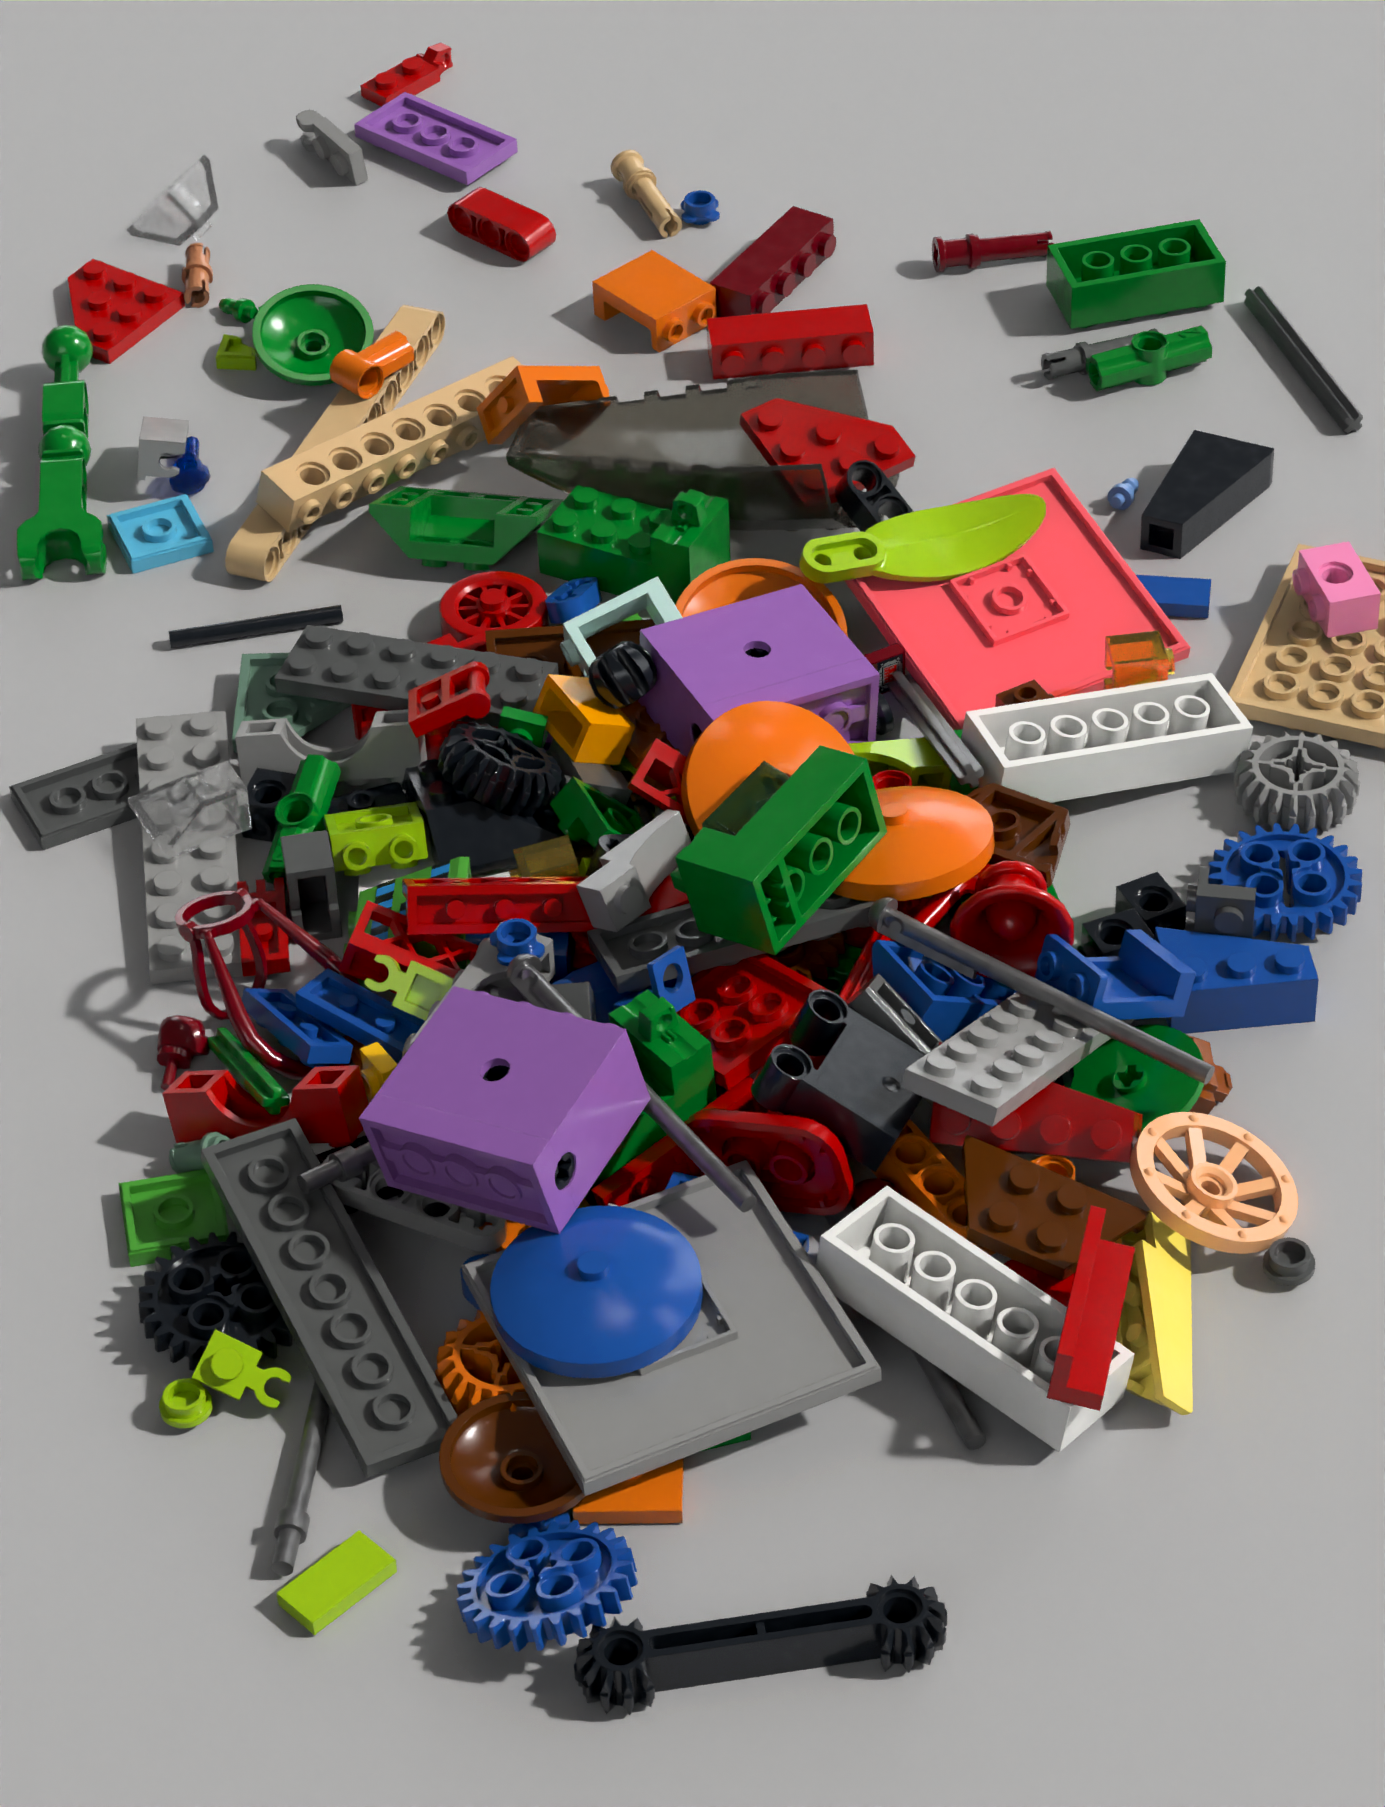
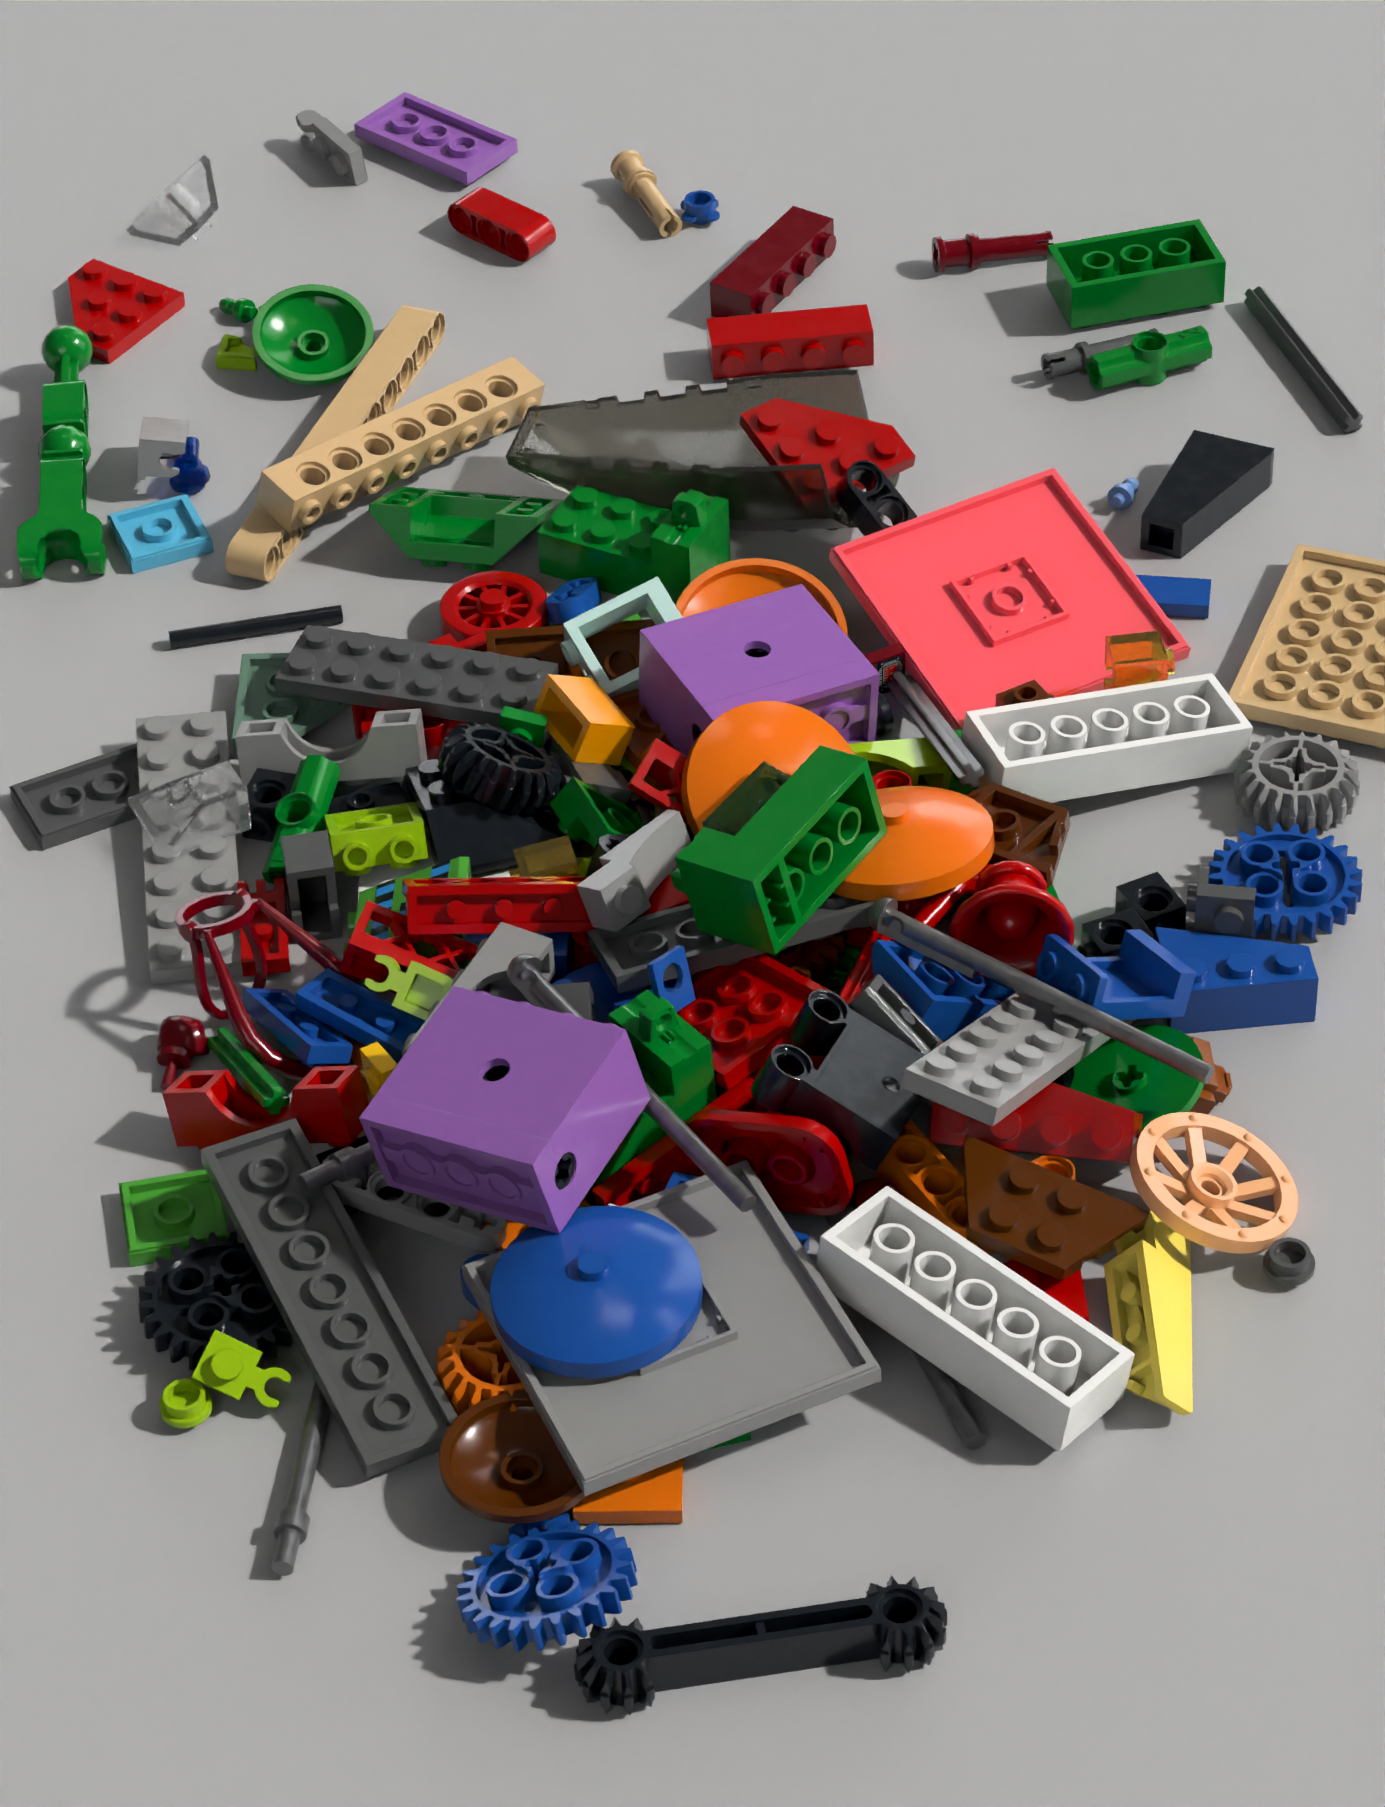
(187, 1155): sand green pin -> none
(197, 275): nougat pin -> none
(336, 1582): lime tile -> none
(366, 370): orange piece -> none
(410, 76): red hinge -> none
(437, 703): red plate -> none
(515, 938): blue plate -> none
(533, 387): orange panel -> none
(622, 674): black piece -> none
(658, 297): orange panel -> none
(928, 542): lime plant -> none
(1091, 1318): red fence -> none
(1337, 589): bright pink brick -> none

